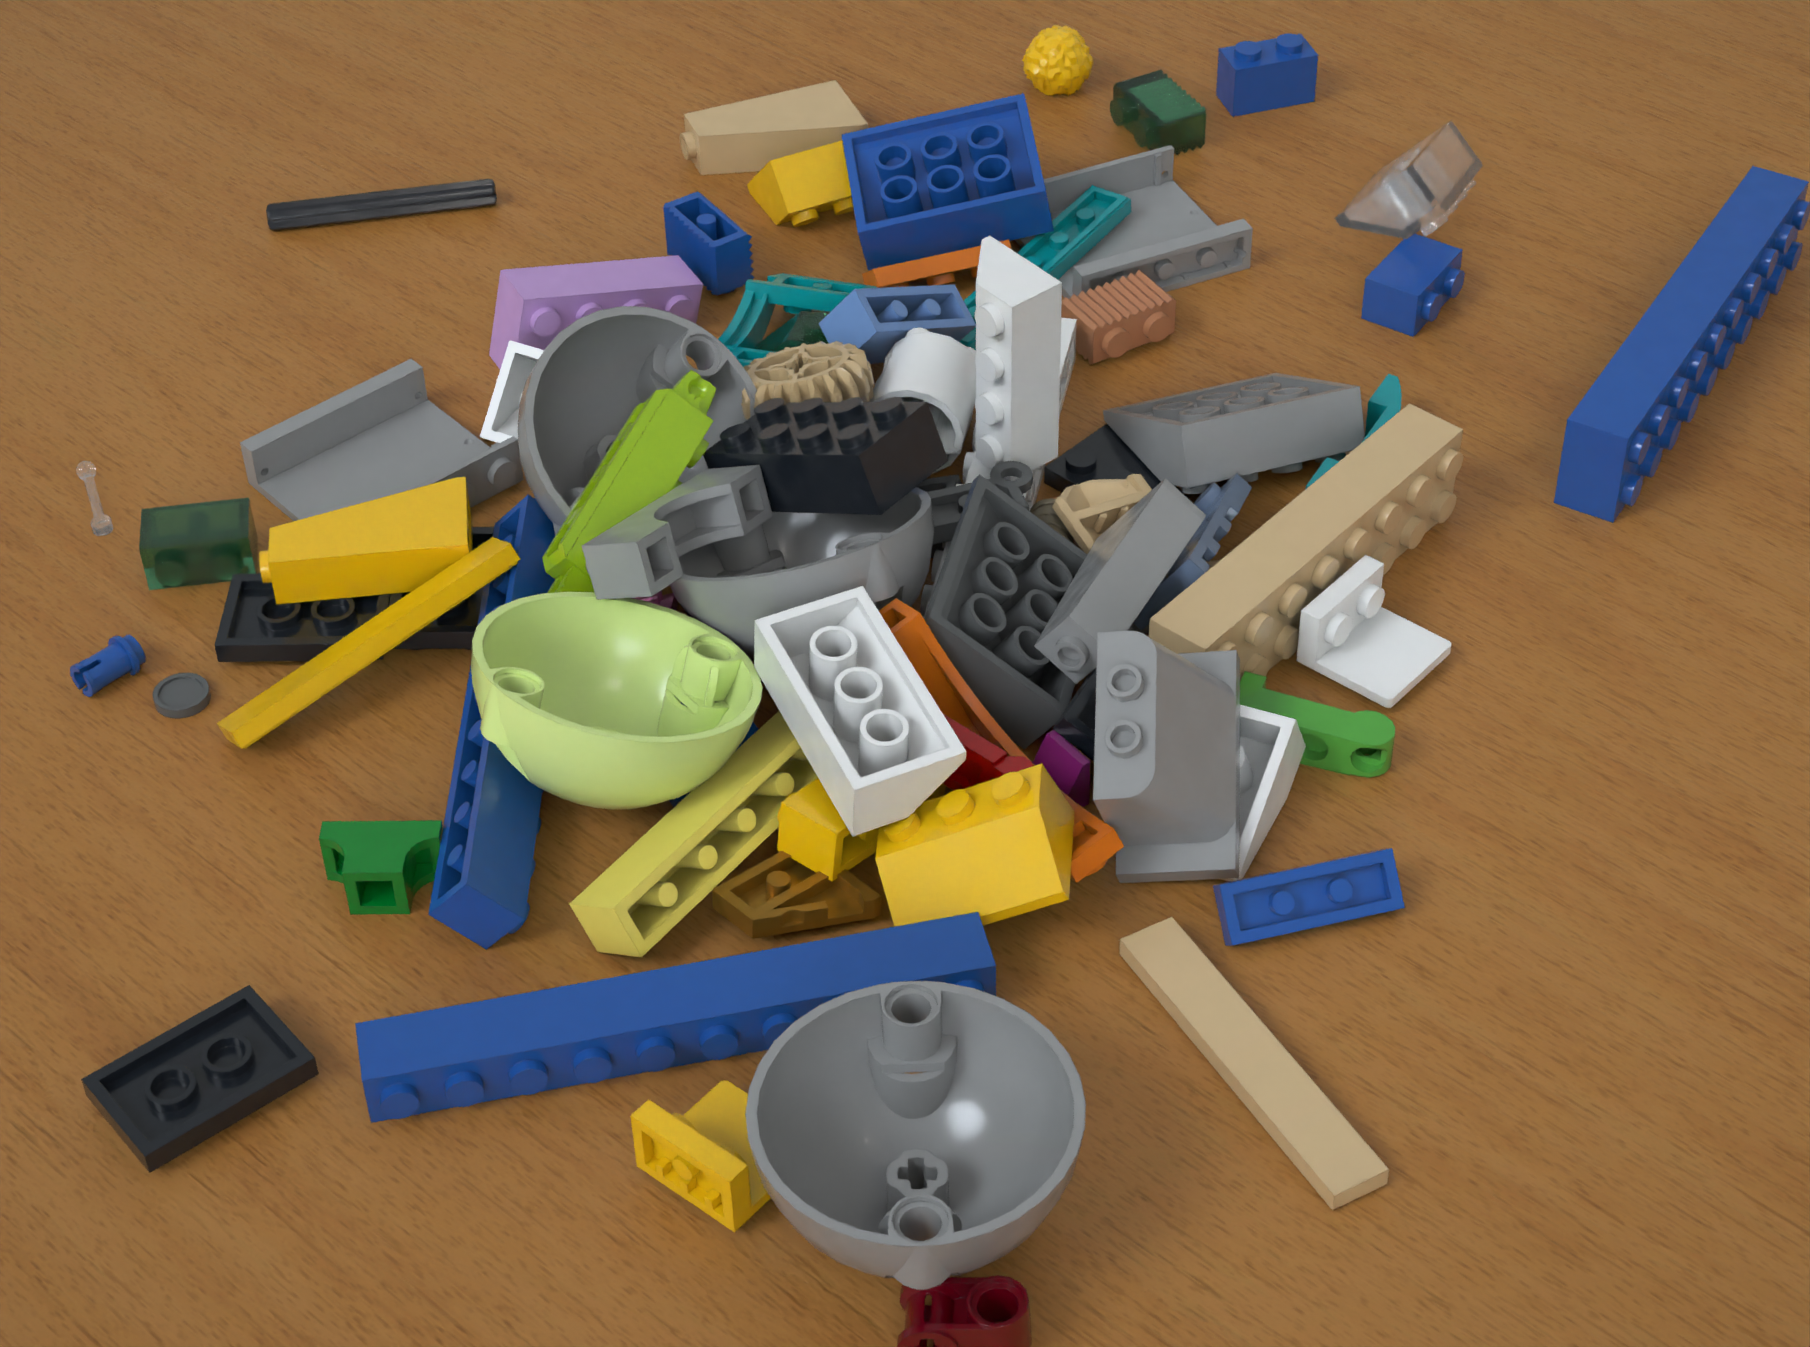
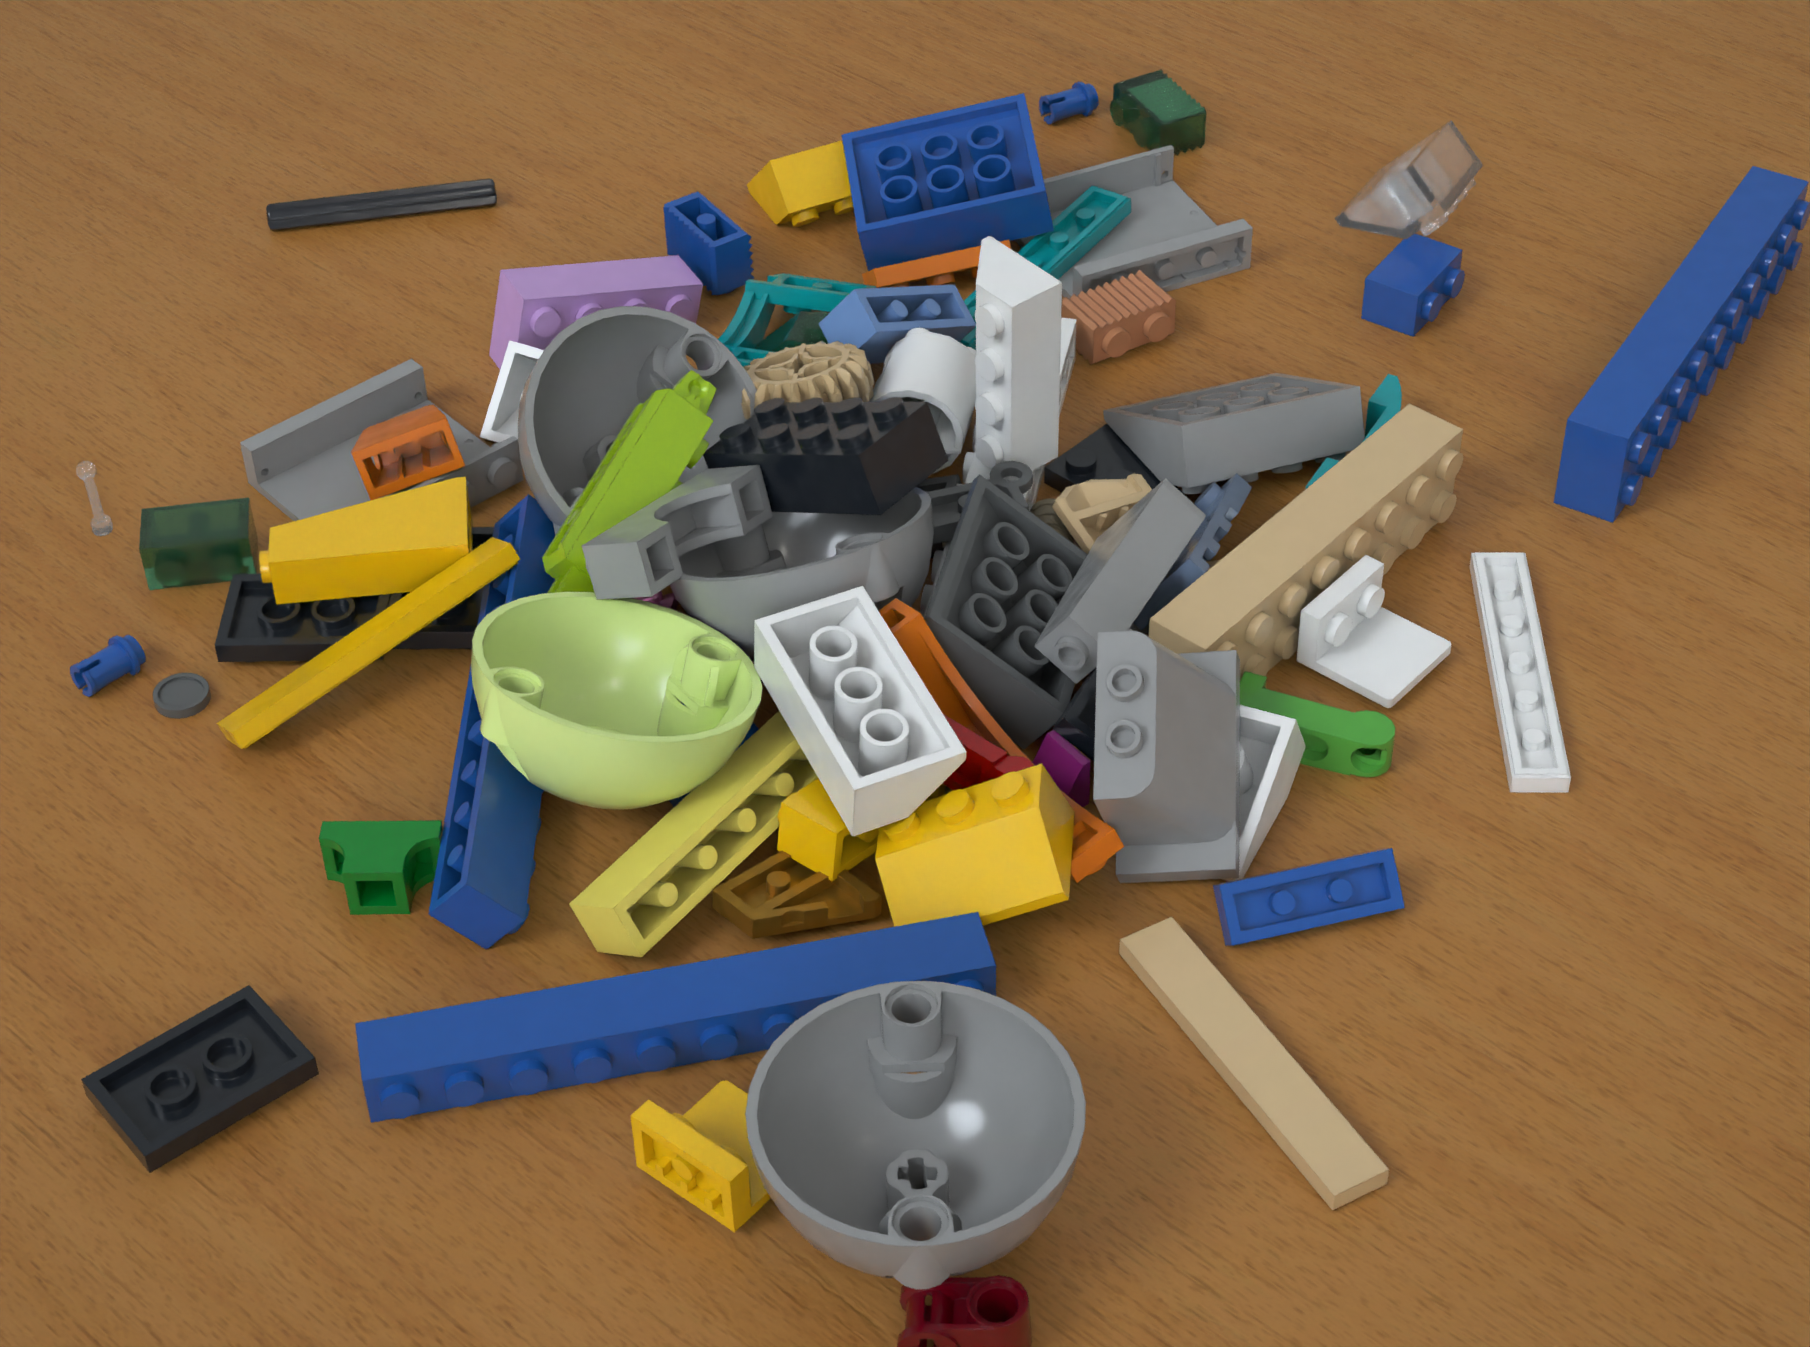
(406, 451): none -> orange torso
(768, 127): tan slope -> none
(1057, 61): yellow piece -> none
(1078, 100): none -> blue pin
(1266, 74): blue brick -> none
(1519, 674): none -> white tile

